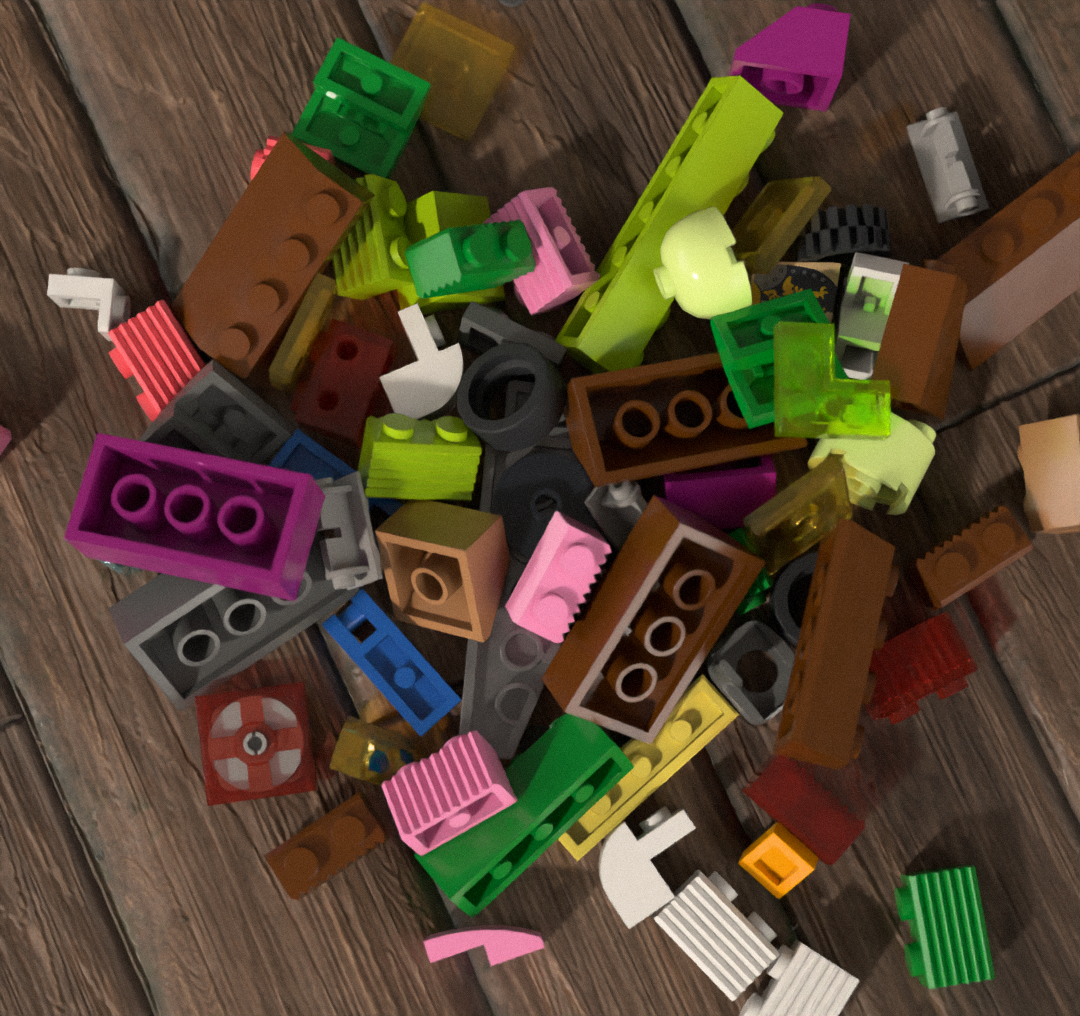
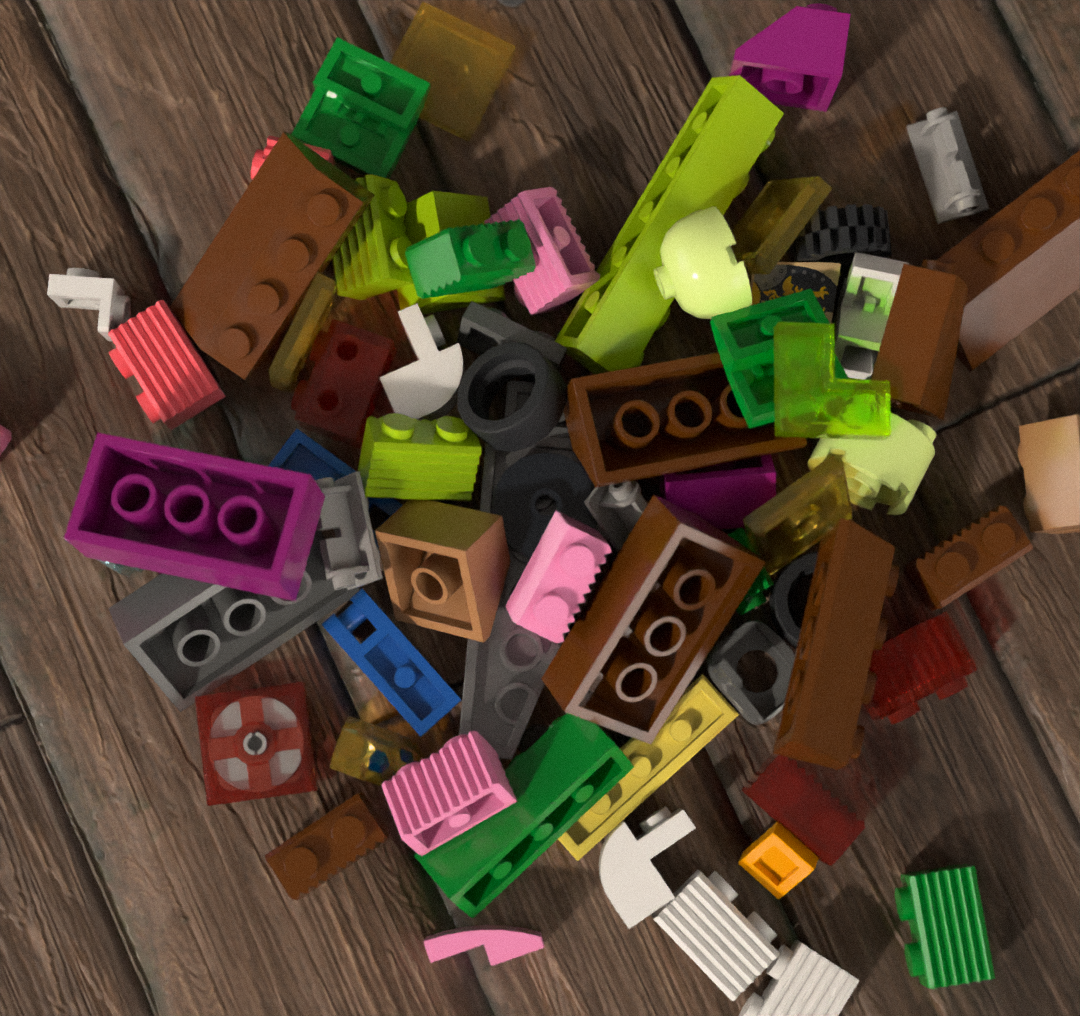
(220, 419): dark grey slope -> none

